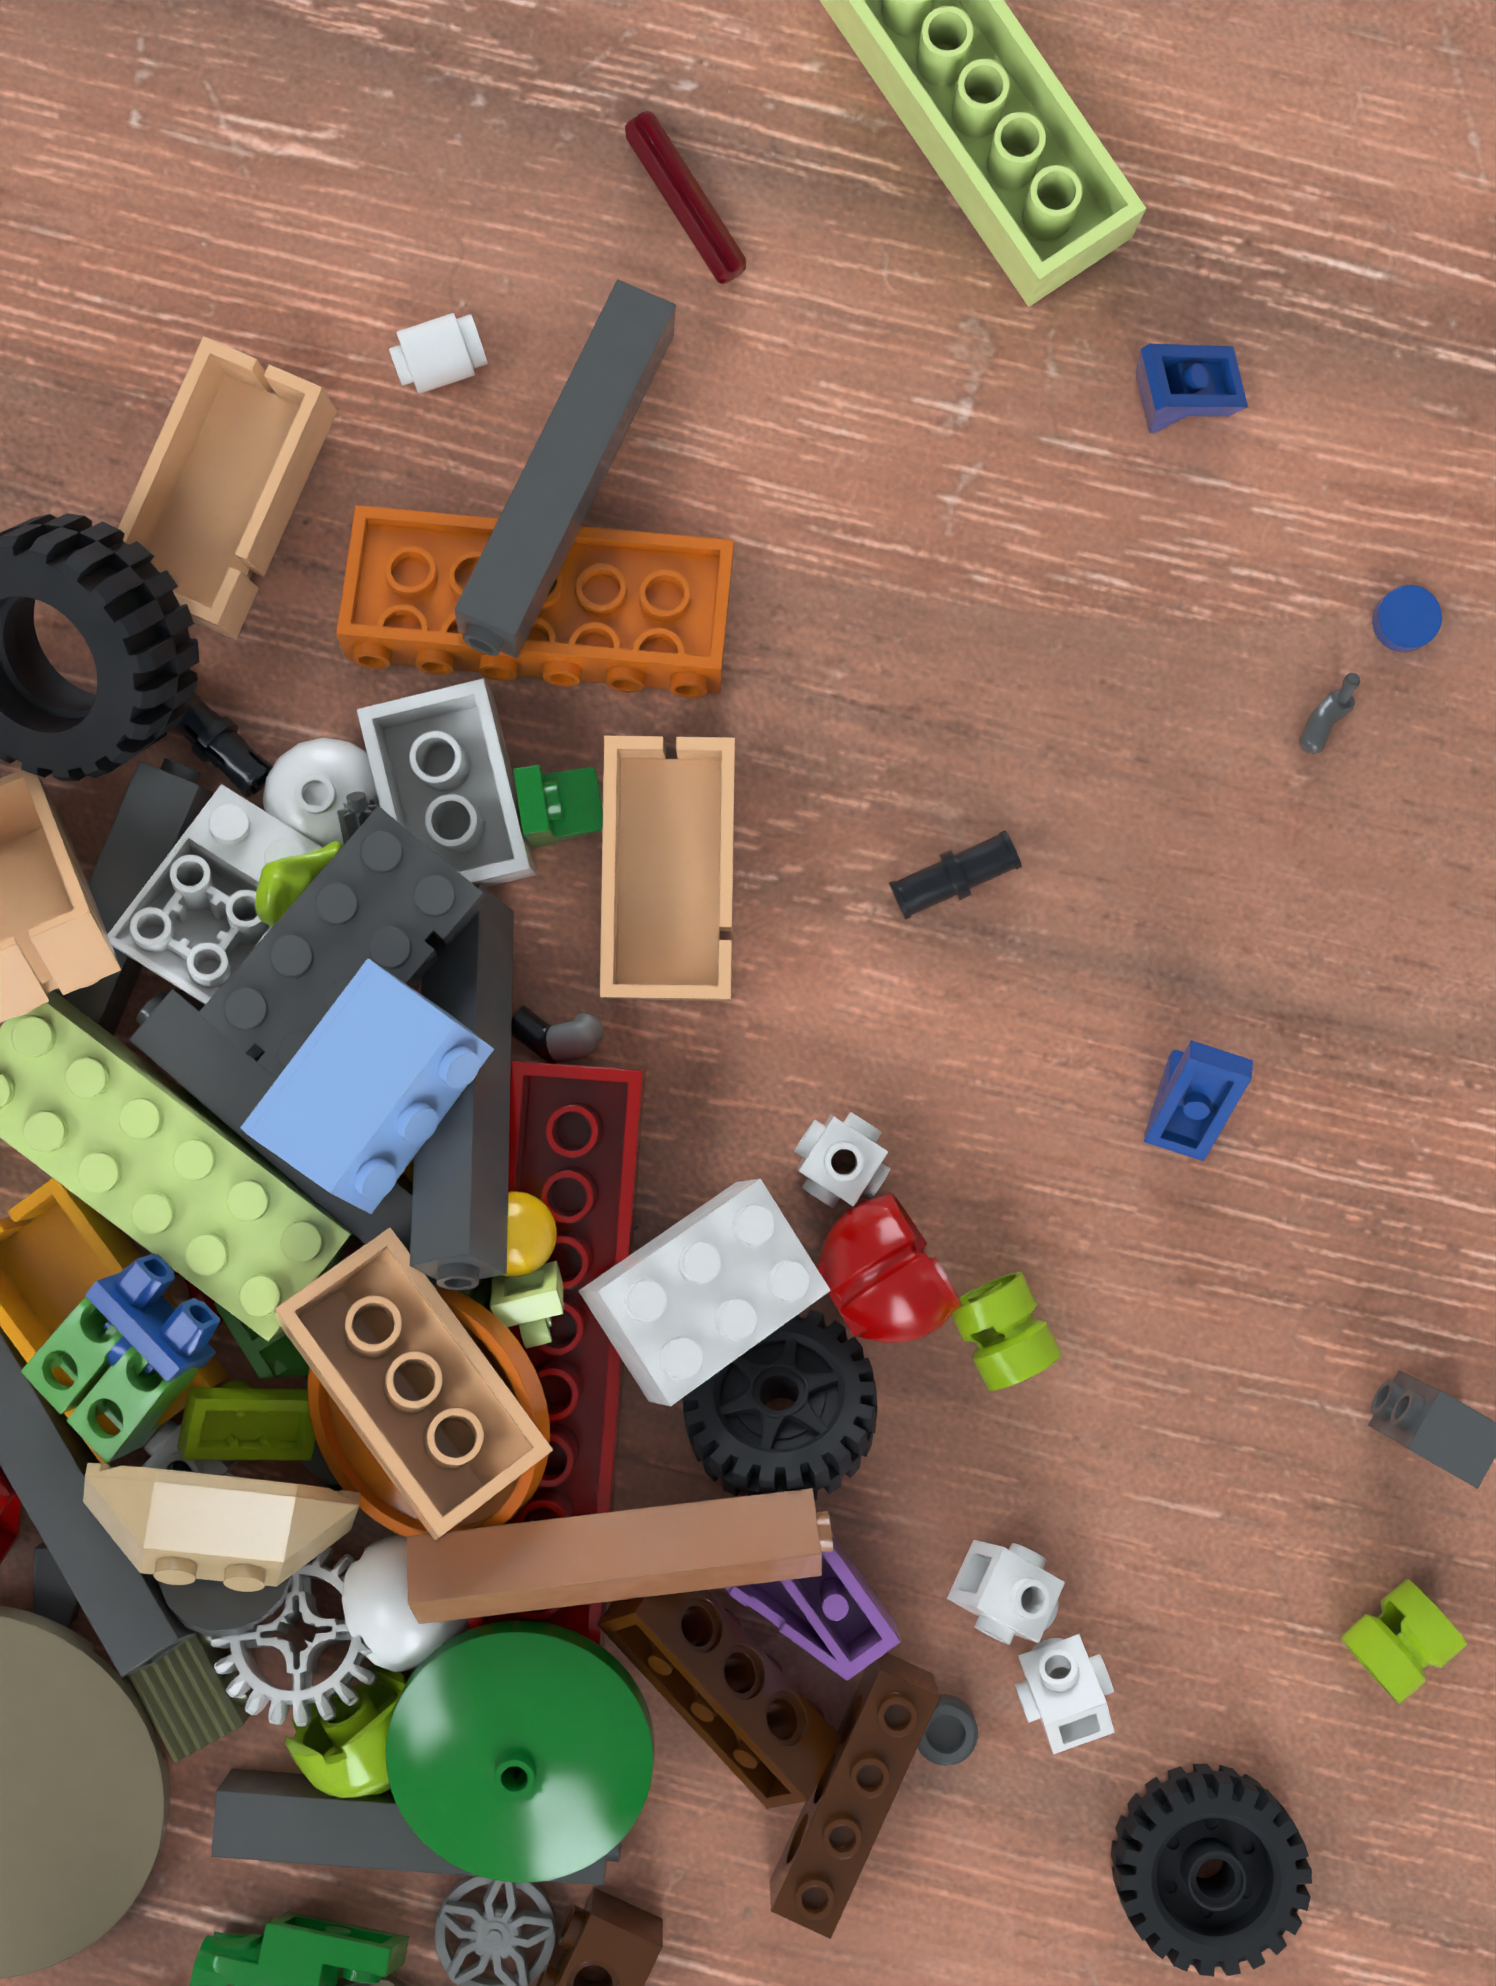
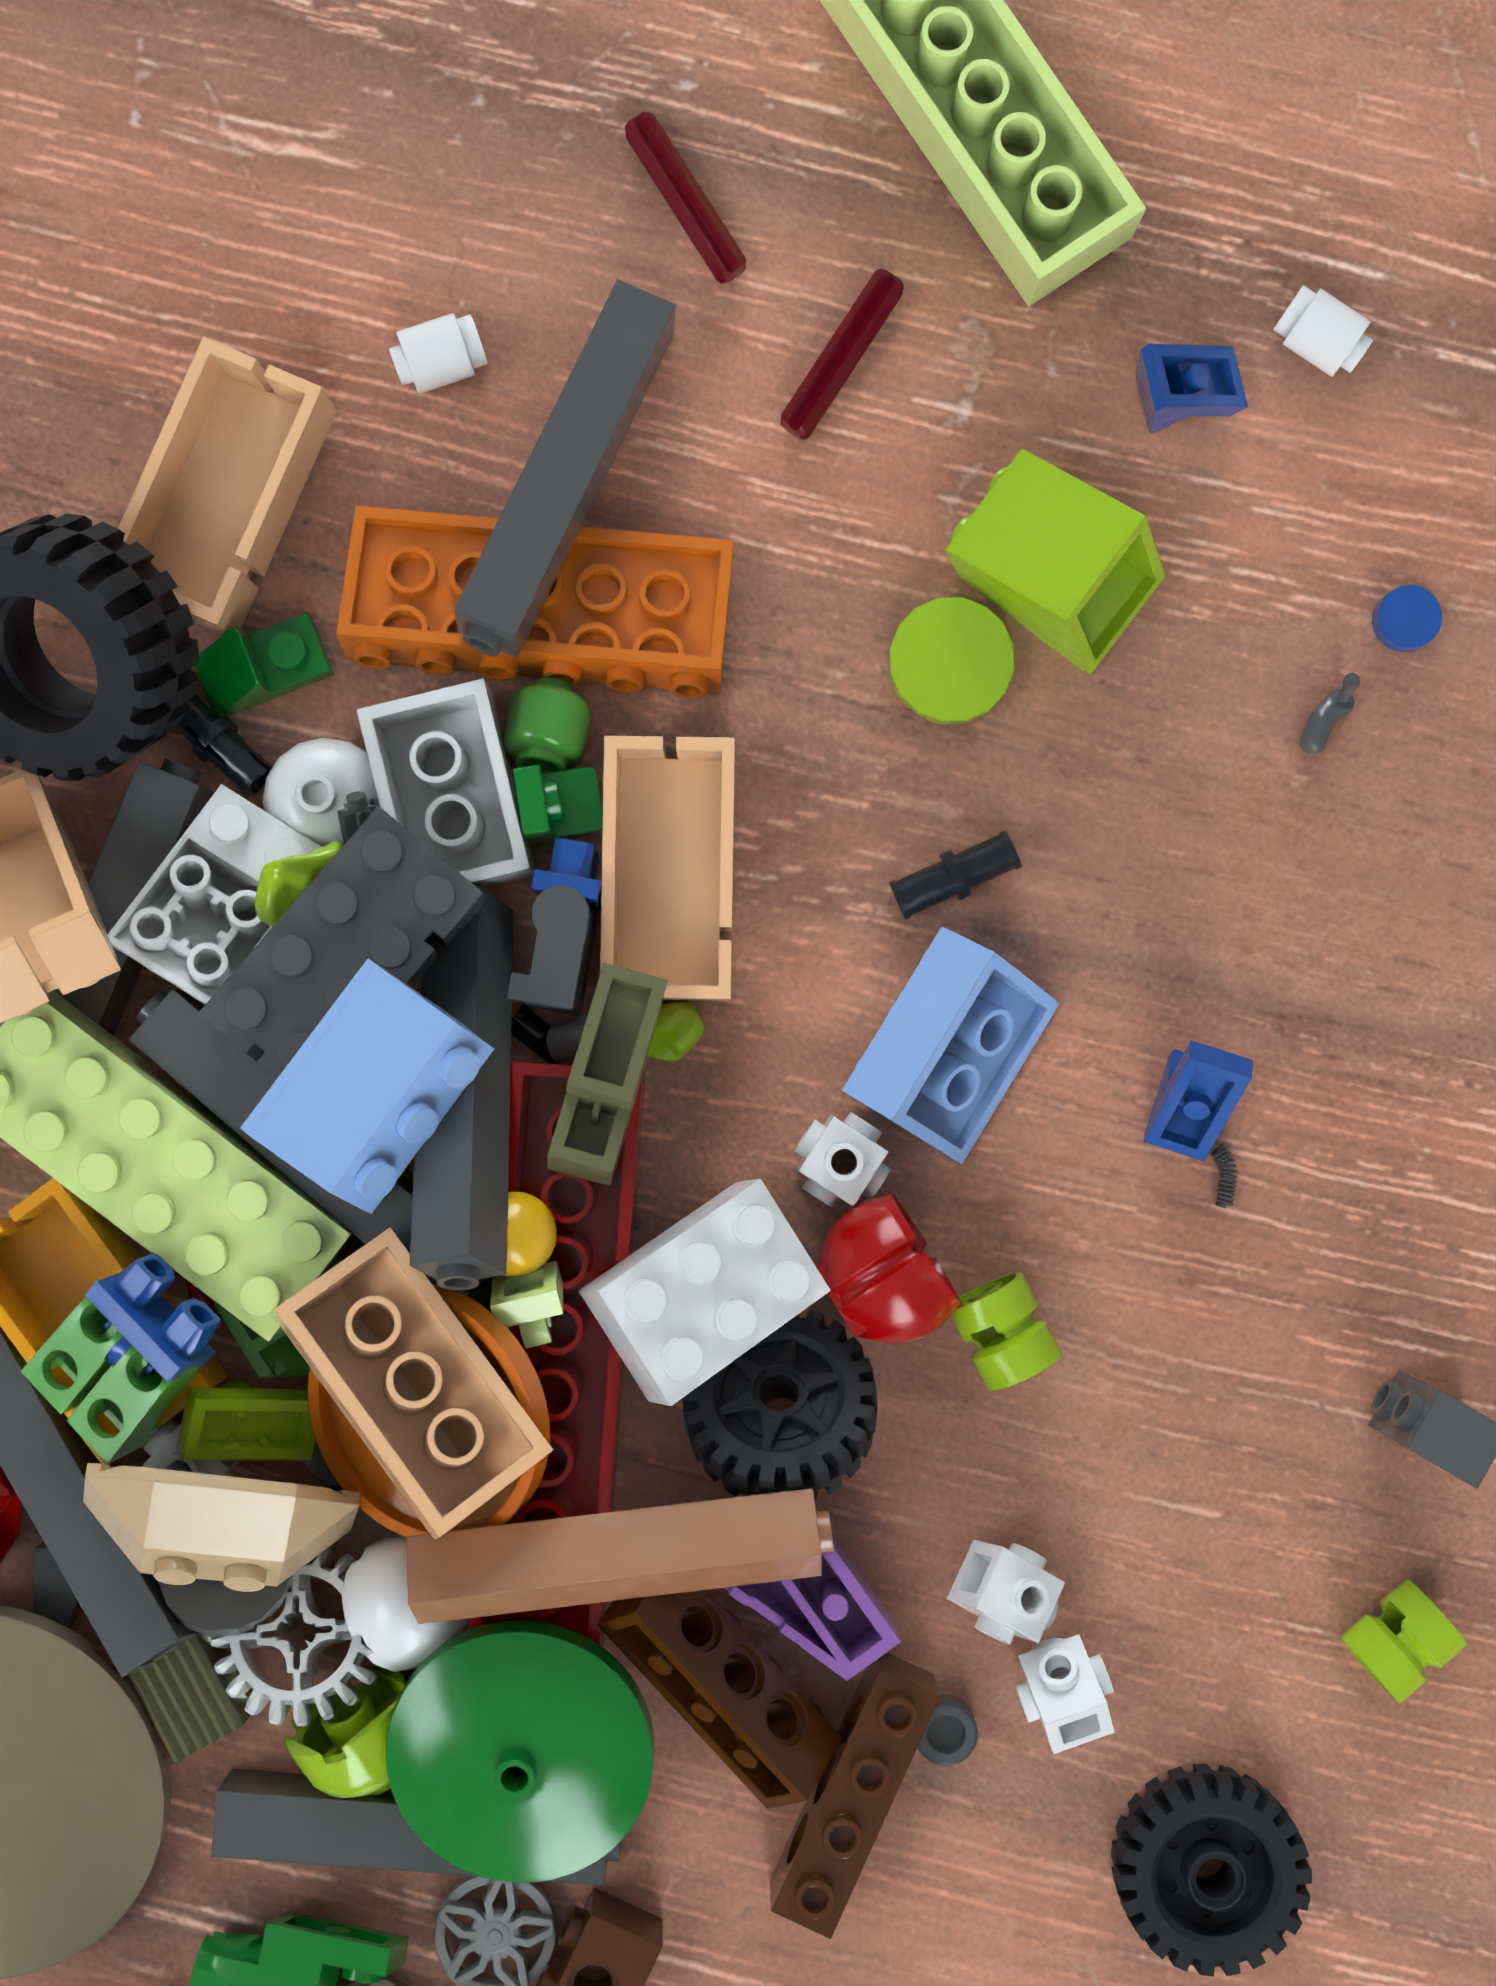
(261, 666): none -> green slope
(547, 726): none -> bright green head
(564, 930): none -> dark grey hips
(606, 1074): none -> olive slope
(676, 1031): none -> lime animal
(842, 354): none -> dark red axle
(951, 660): none -> lime tile
(951, 1044): none -> light blue slope
(1058, 558): none -> lime slope
(1227, 1182): none -> dark grey leg
(1324, 331): none -> white brick

